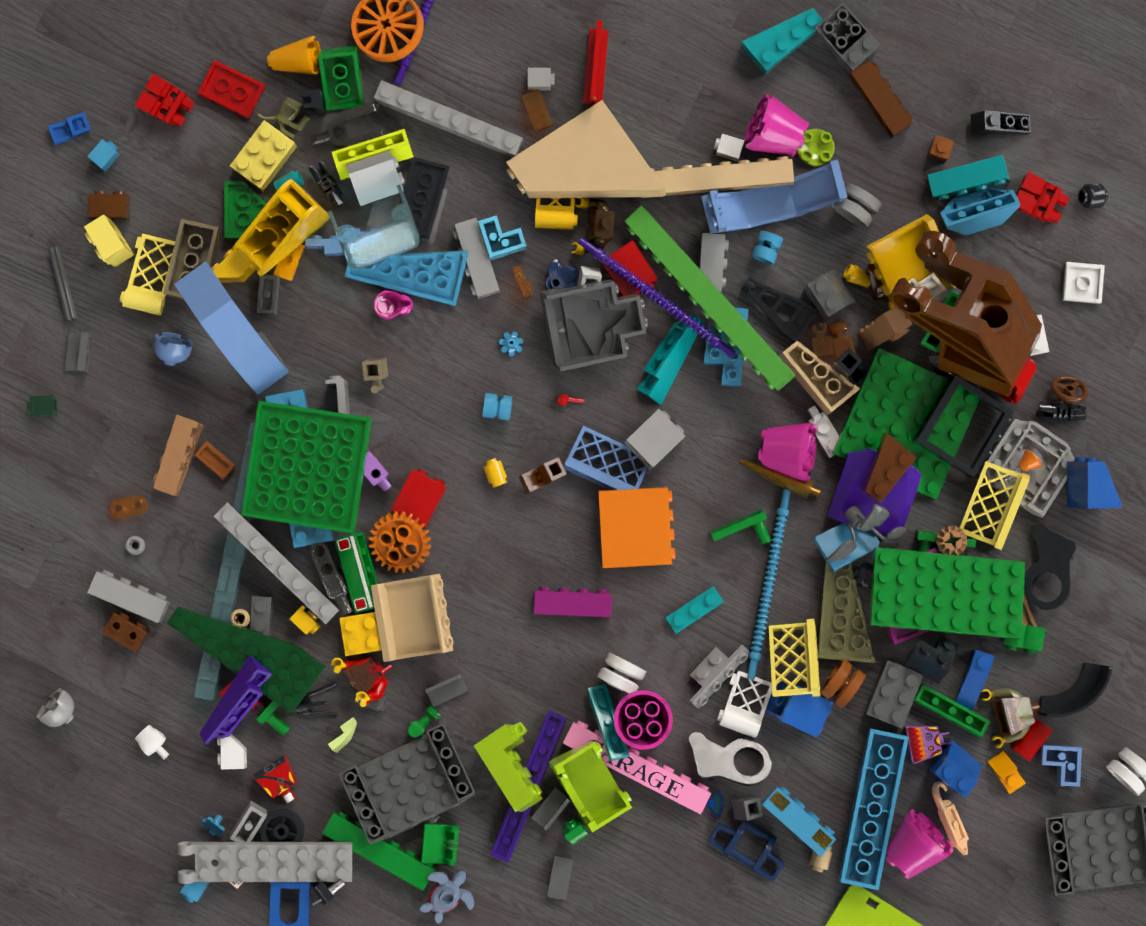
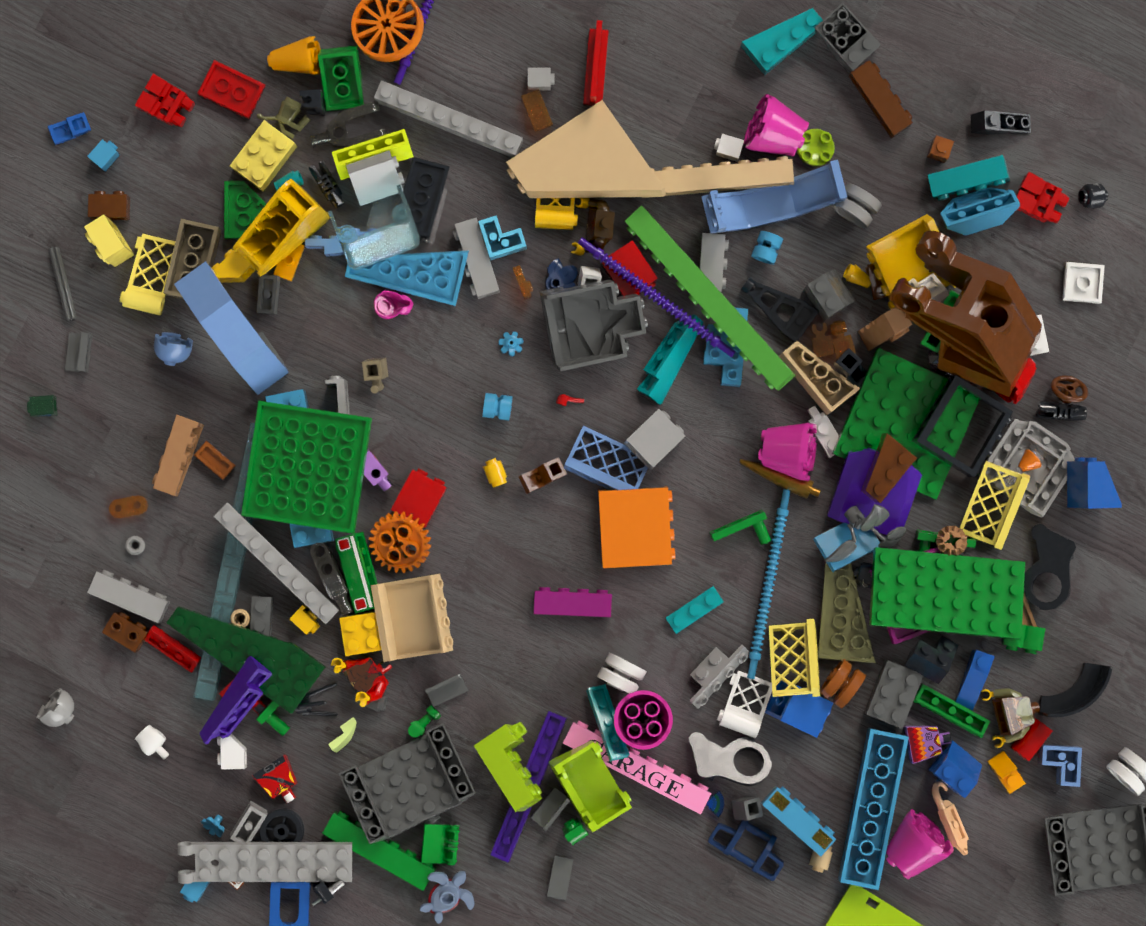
(172, 648): none -> red plate

